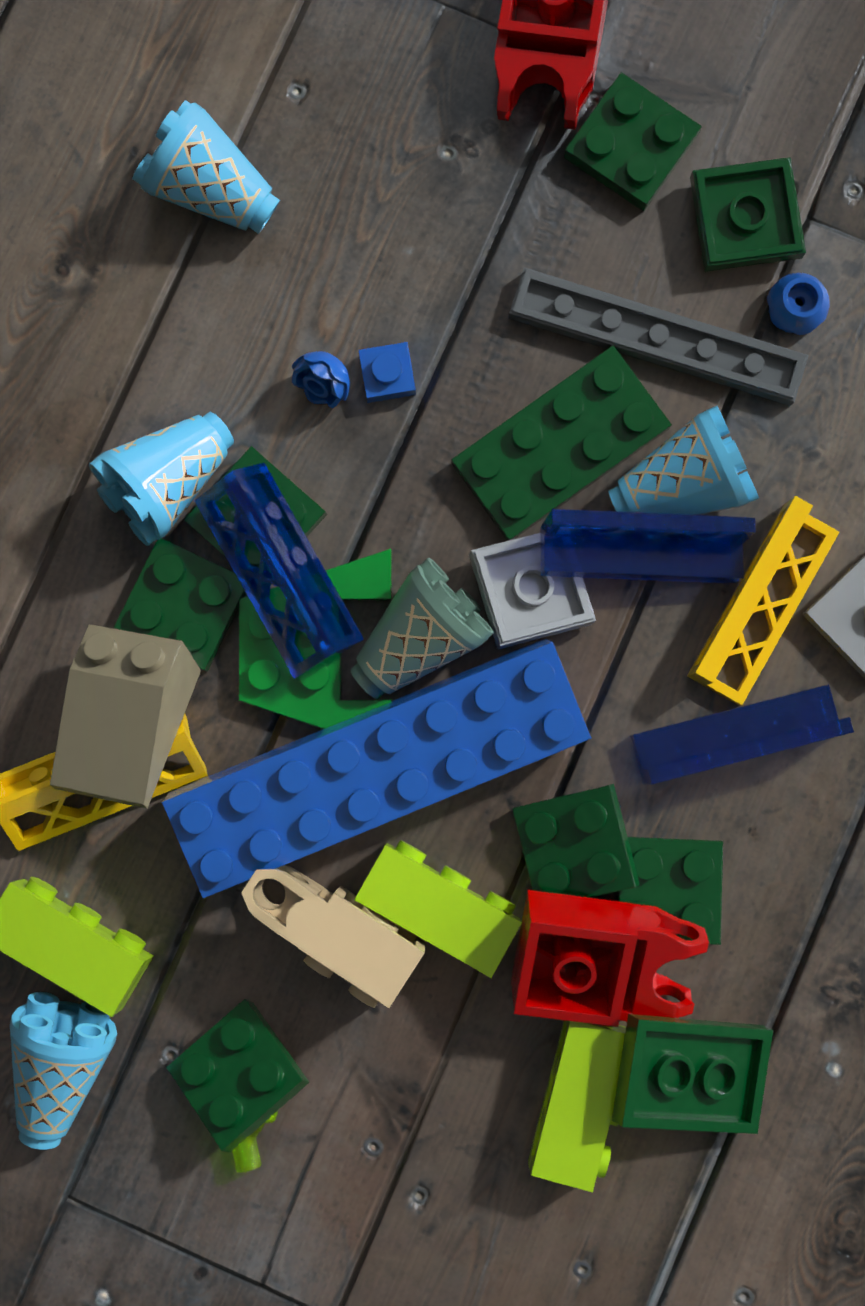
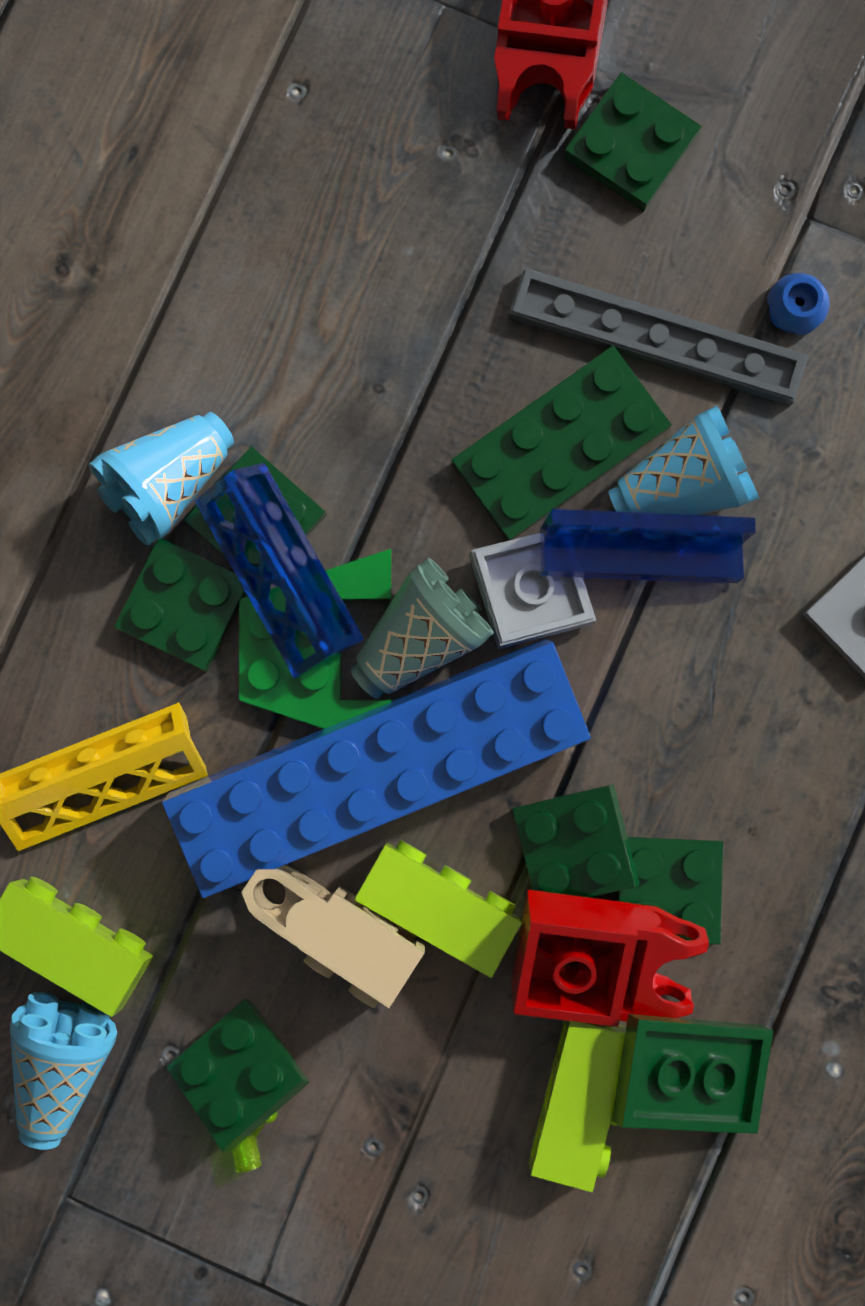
(121, 714): dark tan slope -> none
(205, 171): medium azure cone -> none
(322, 378): blue plate -> none
(387, 372): blue plate -> none
(738, 735): clear blue fence -> none
(747, 214): dark green plate -> none
(752, 589): yellow fence -> none

